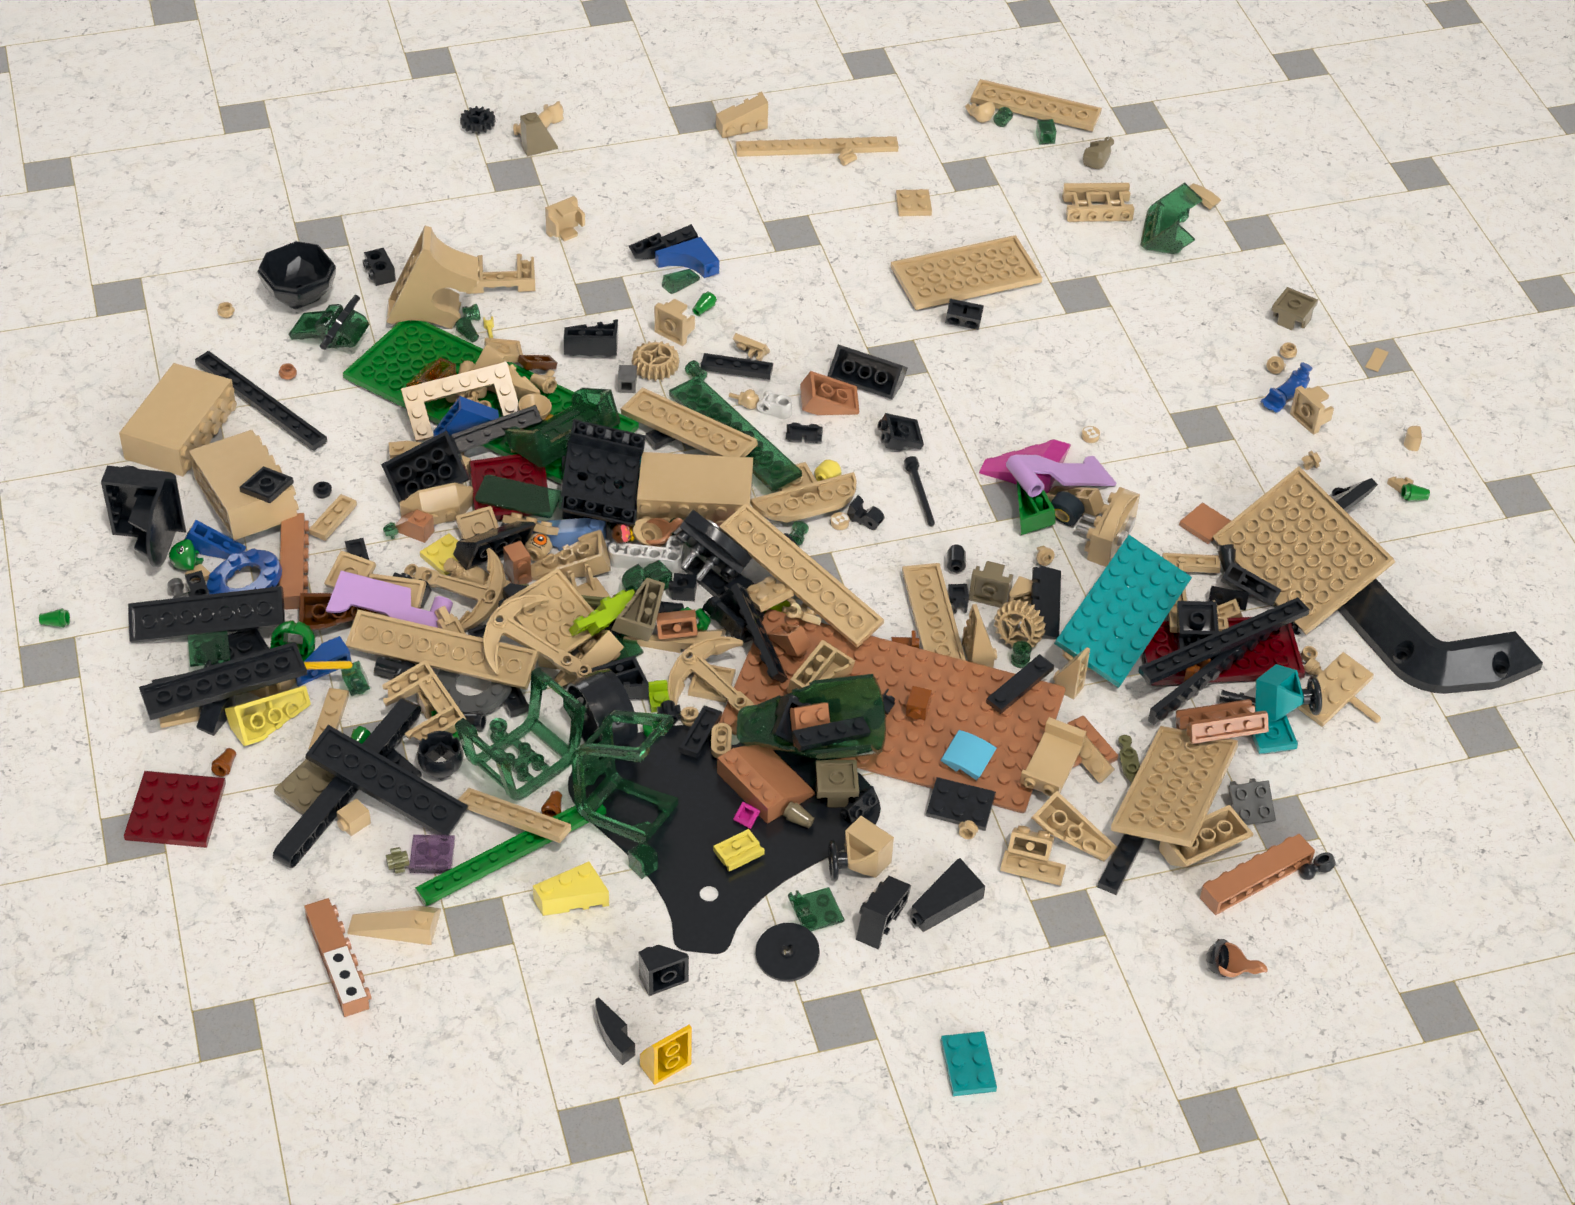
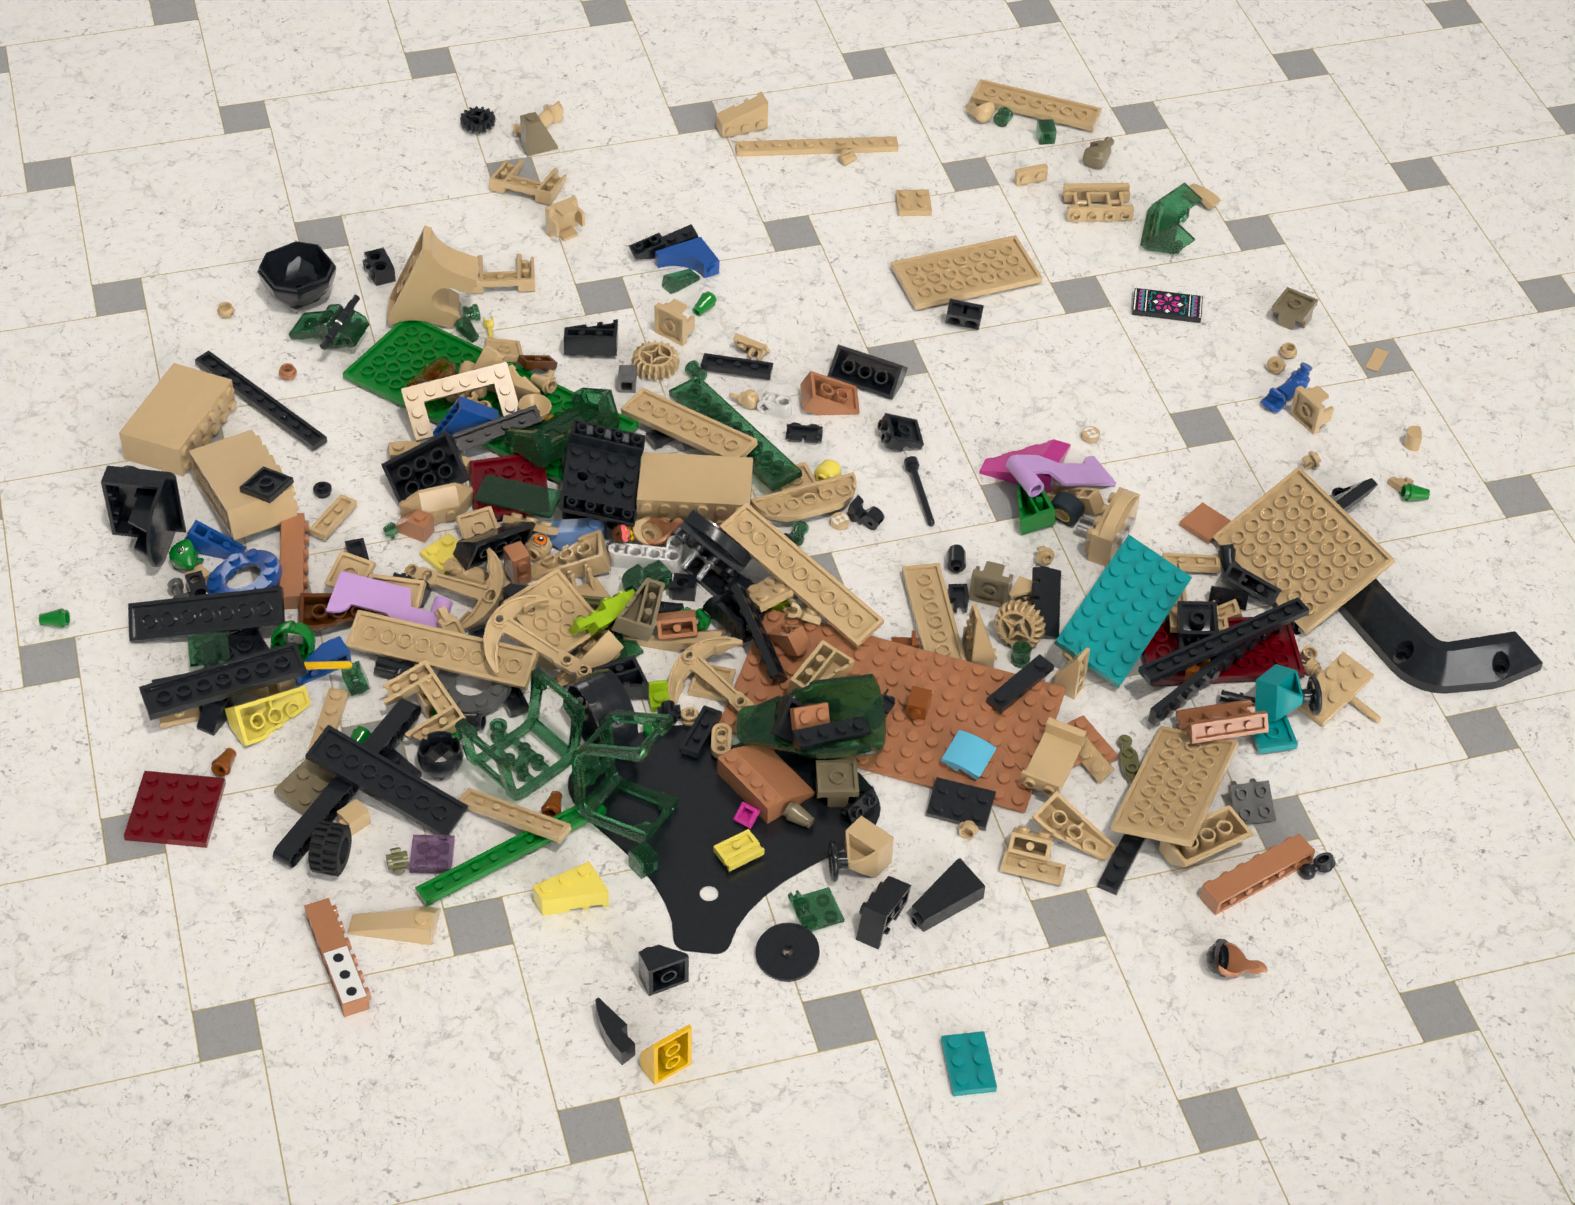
(330, 848): none -> black tyre
(544, 192): none -> tan wedge
(1031, 174): none -> tan plate
(1167, 305): none -> black tile

